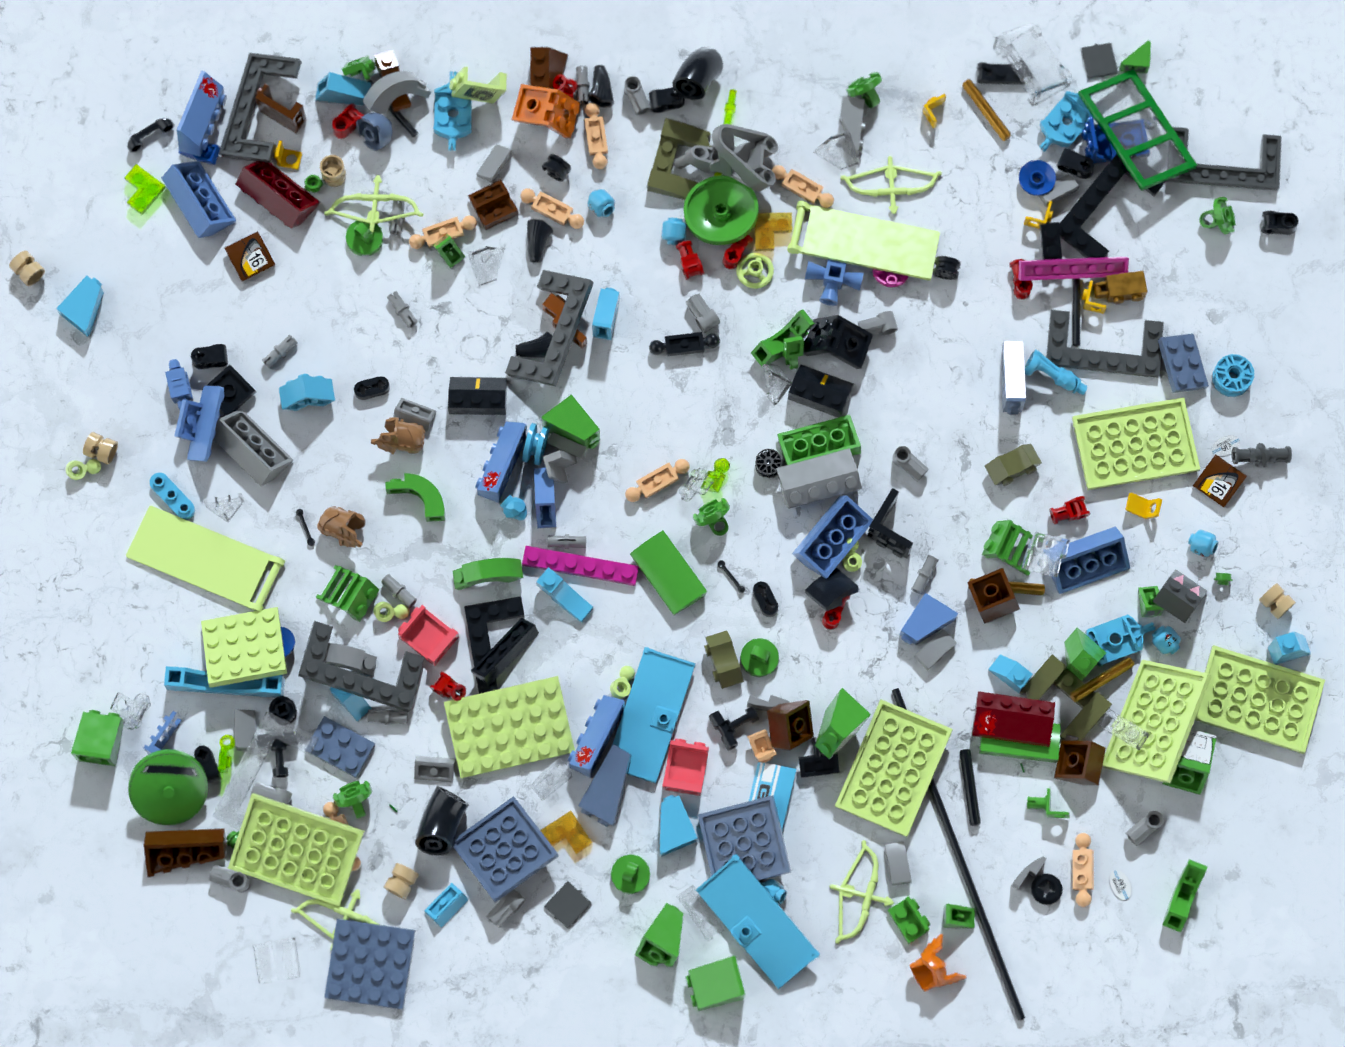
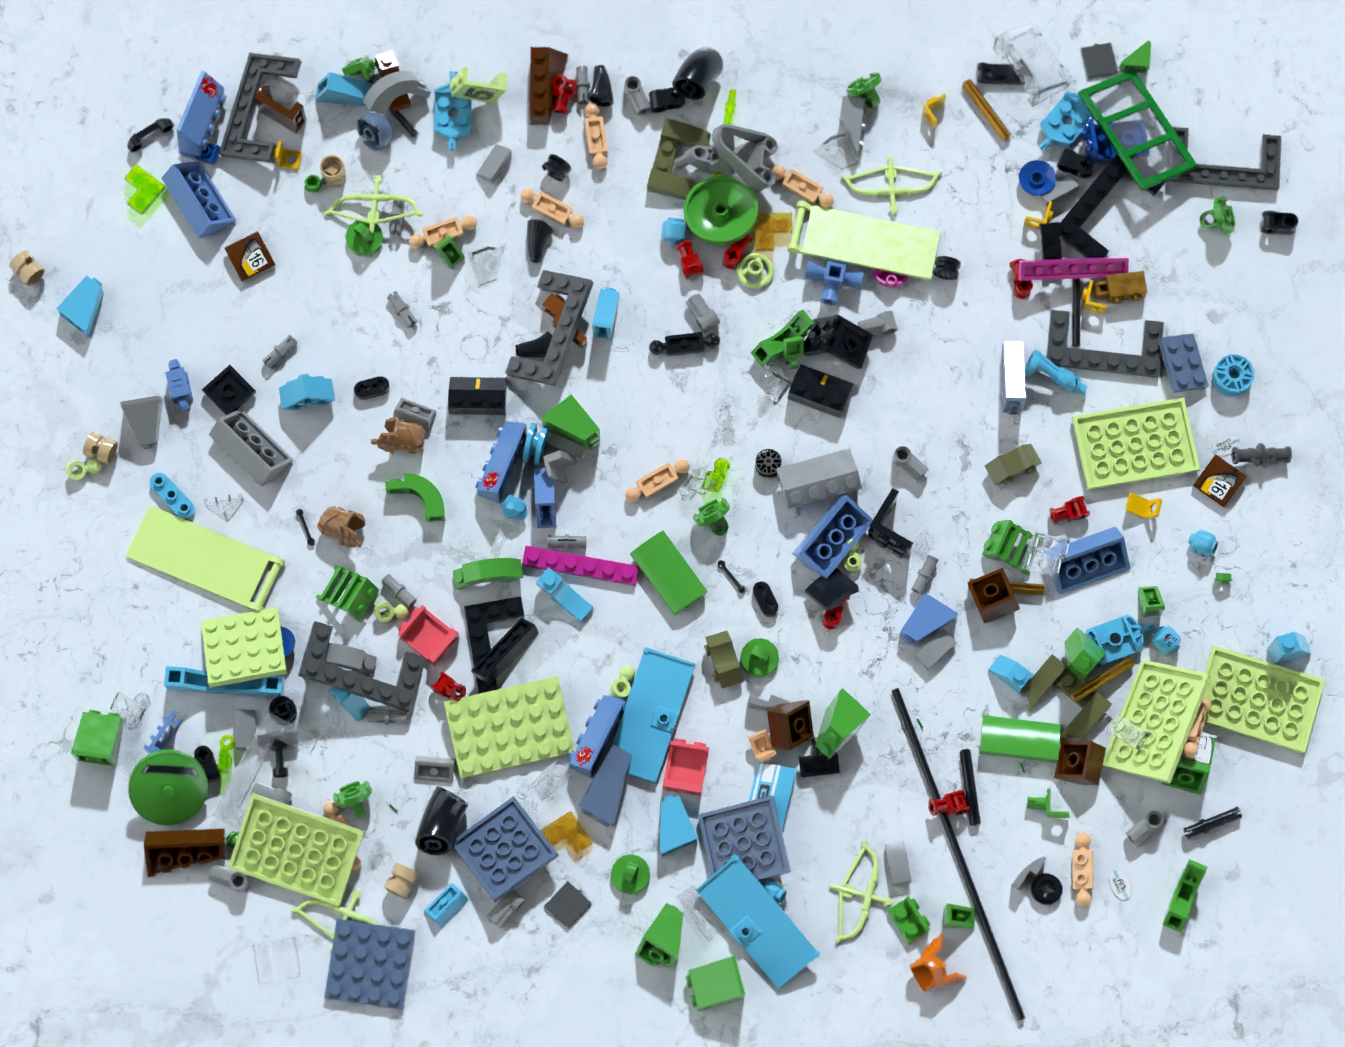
(144, 419): none -> light grey slope
(199, 421): medium blue bracket -> none
(211, 356): black piece -> none
(277, 193): dark red slope -> none
(341, 747): sand blue plate -> none
(348, 119): red piece -> none
(493, 204): reddish brown slope -> none
(552, 109): orange bracket -> none
(601, 203): medium azure head -> none
(727, 728): black bar -> none
(819, 440): bright green slope -> none
(893, 768): yellowish green plate -> none
(951, 804): none -> red connector
(1013, 719): dark red slope -> none
(1180, 596): dark grey slope -> none
(1191, 748): none -> light nougat plate
(1205, 826): none -> black pin
(1277, 601): tan wheel -> none

